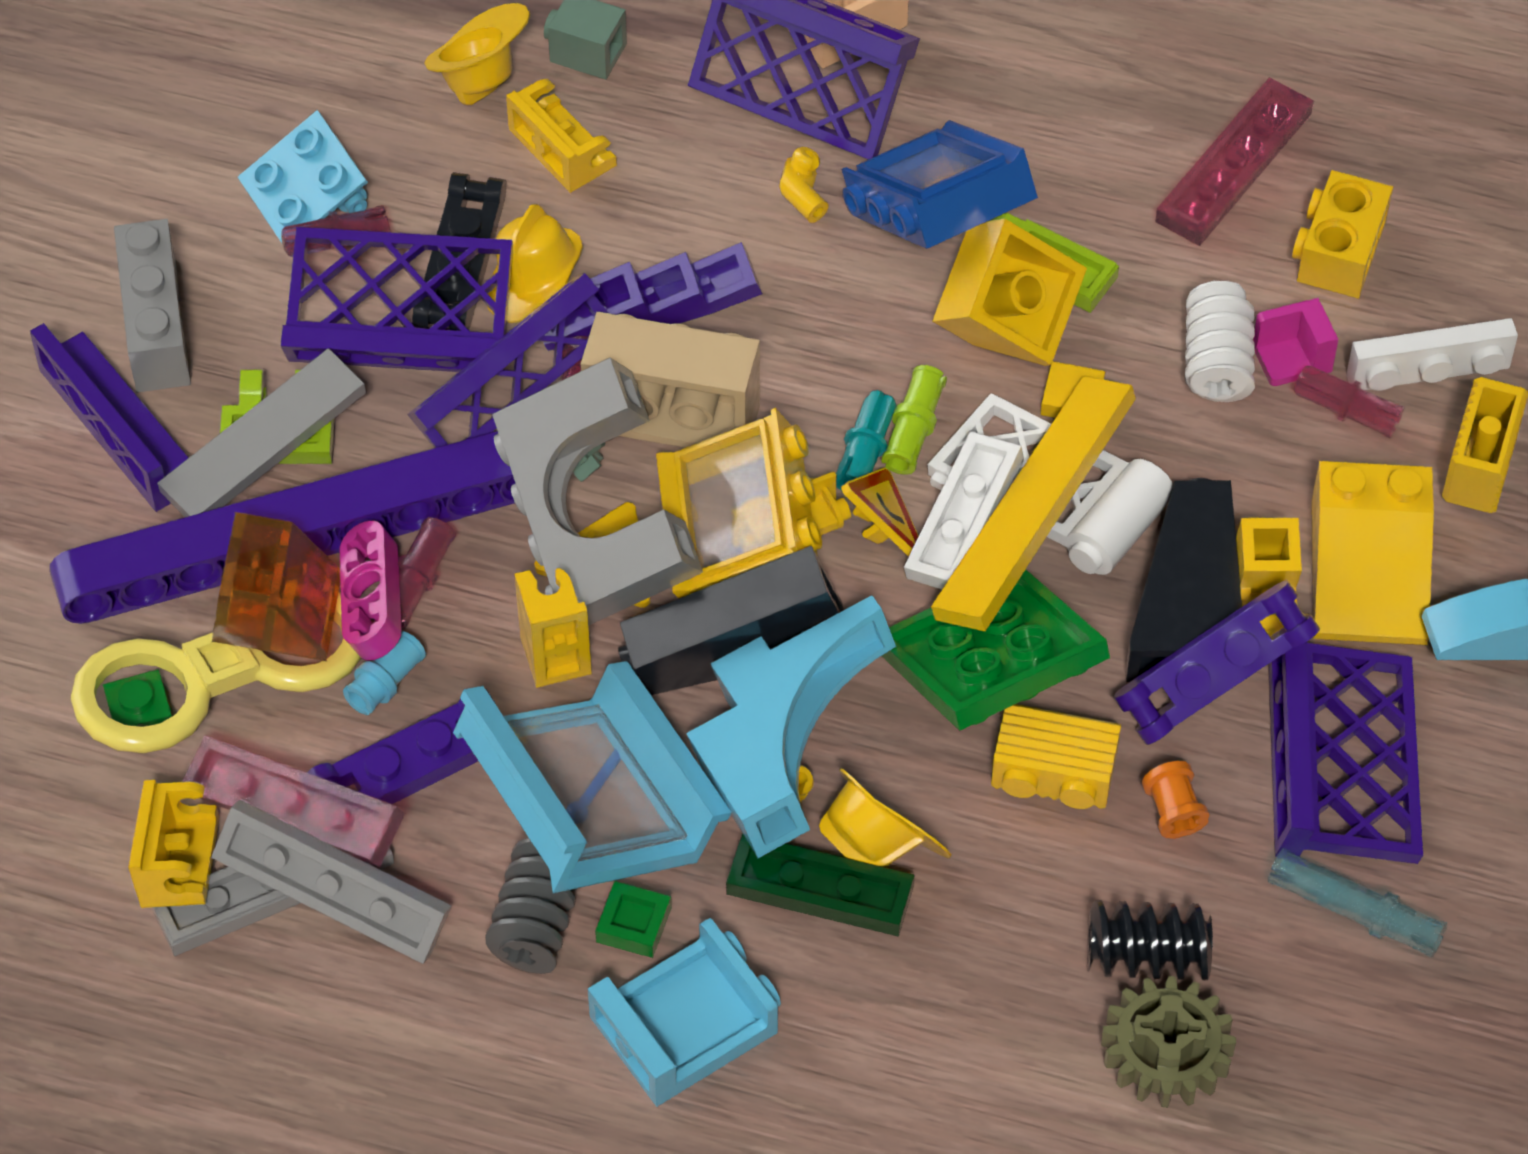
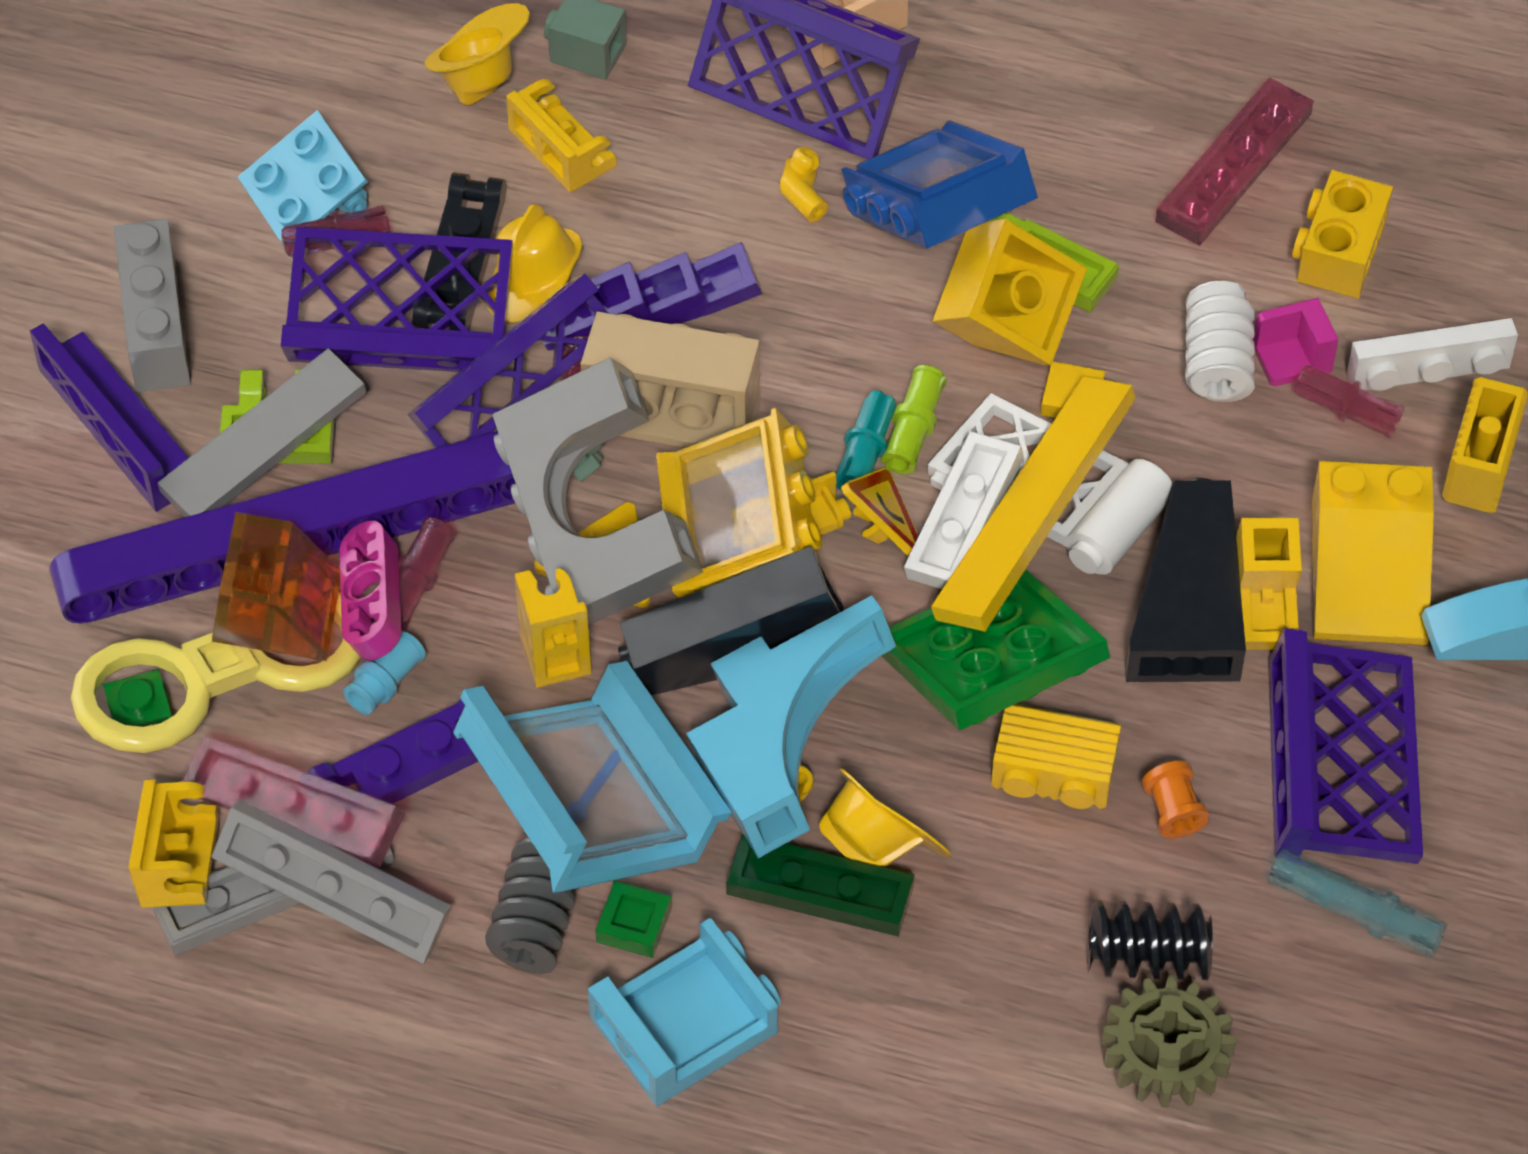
(1216, 661): dark purple plate -> none

